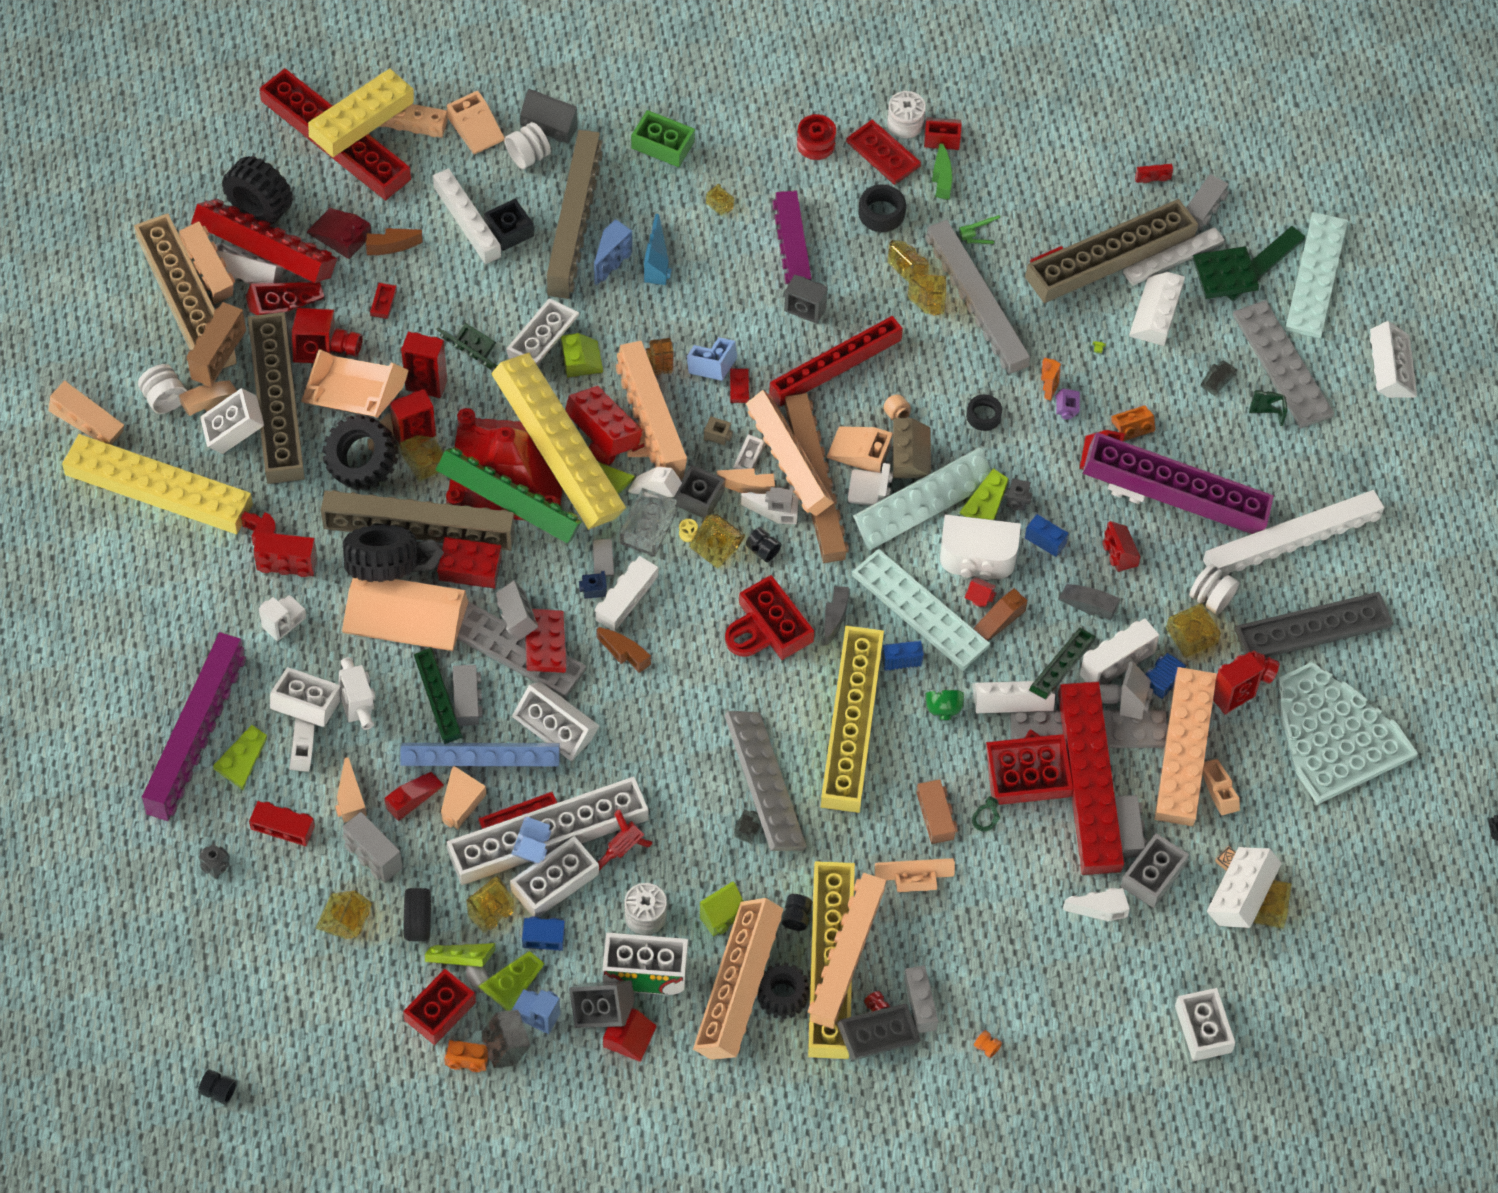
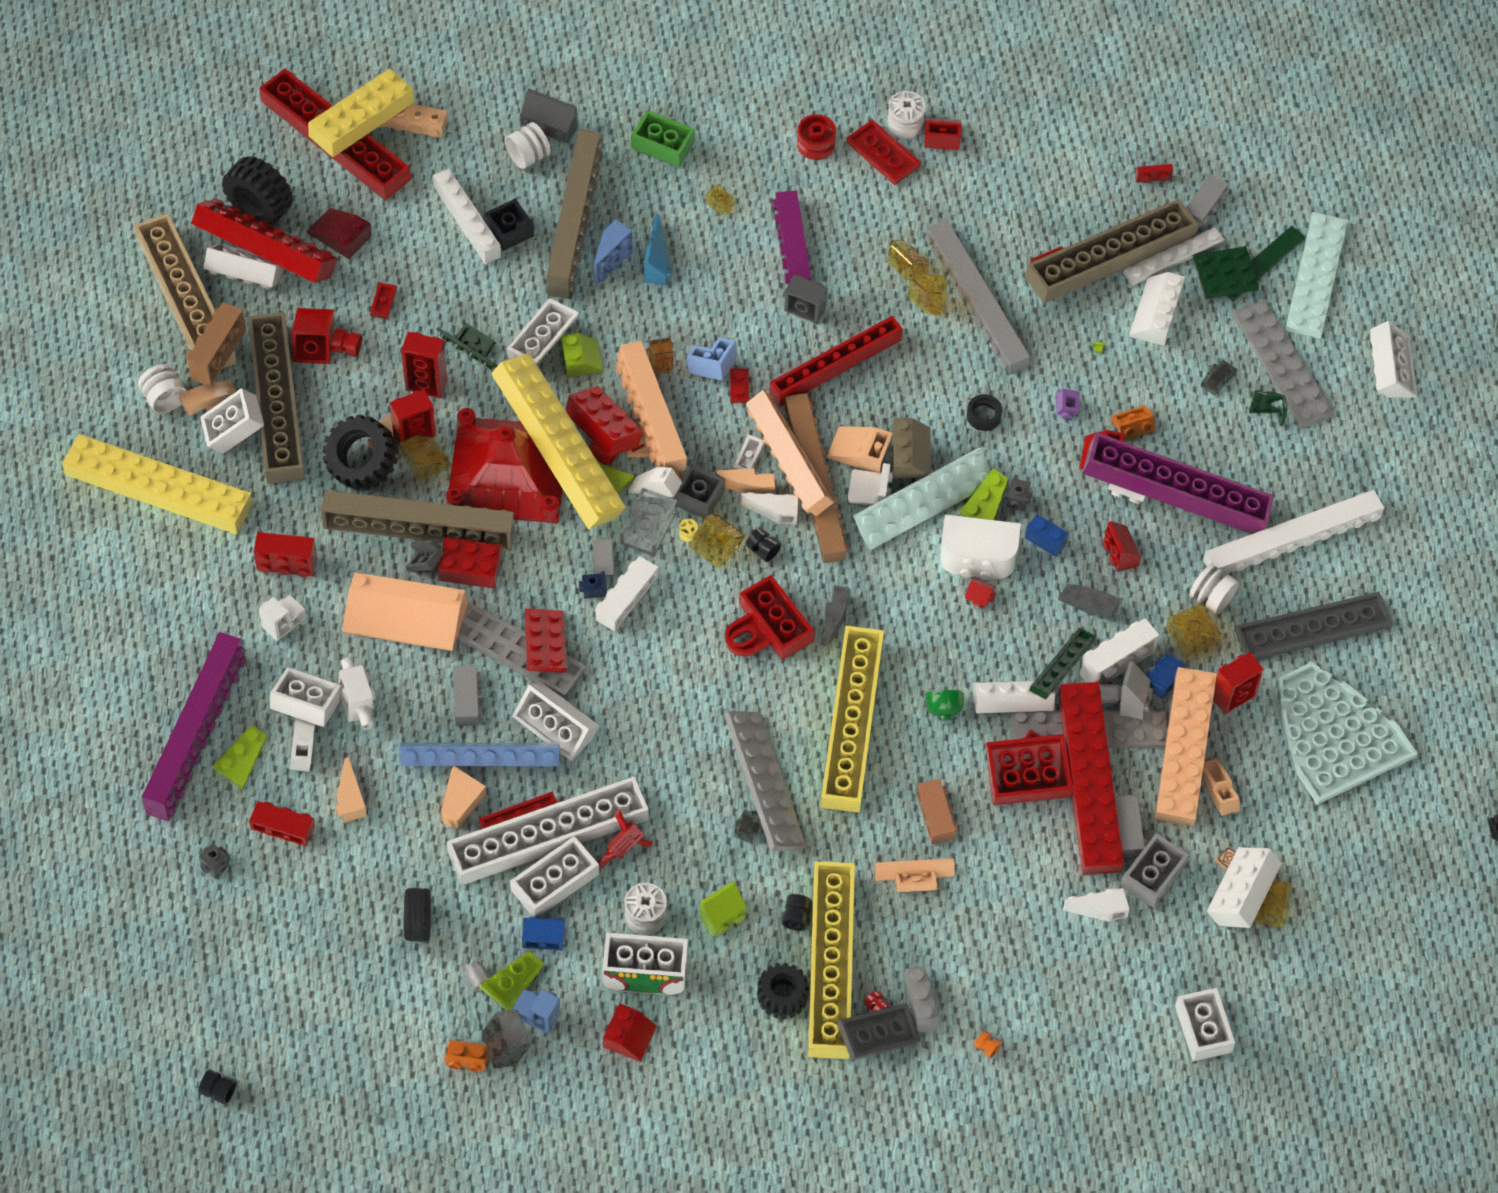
(84, 414): light nougat wedge -> none
(207, 262): light nougat wedge -> none
(257, 524): red brick -> none
(281, 297): red wedge -> none
(344, 914): clear yellow slope -> none
(353, 384): light nougat slope -> none
(372, 847): light grey brick -> none
(380, 553): black tyre -> none
(393, 241): dark orange slope -> none
(411, 795): red slope -> none
(438, 695): dark green tile -> none
(439, 1006): red brick -> none
(461, 954): lime wing -> none
(474, 122): light nougat slope -> none
(490, 905): clear yellow slope -> none
(509, 495): green brick -> none
(516, 610): light grey brick -> none
(531, 840): light blue brick -> none
(601, 1003): dark grey slope -> none
(624, 649): dark orange slope -> none
(718, 431): dark tan brick -> none
(738, 979): light nougat brick -> none
(779, 499): light grey brick -> none
(847, 950): light nougat brick -> none
(878, 222): black tyre -> none
(897, 407): light nougat head -> none
(902, 655): blue brick -> none
(920, 609): light aqua plate -> none
(942, 173): bright green slope -> none
(968, 232): bright green plant -> none
(992, 803): clear green piece -> none
(1002, 614): dark orange slope -> none
(1051, 375): orange bracket -> none
(1269, 665): red wheel -> none

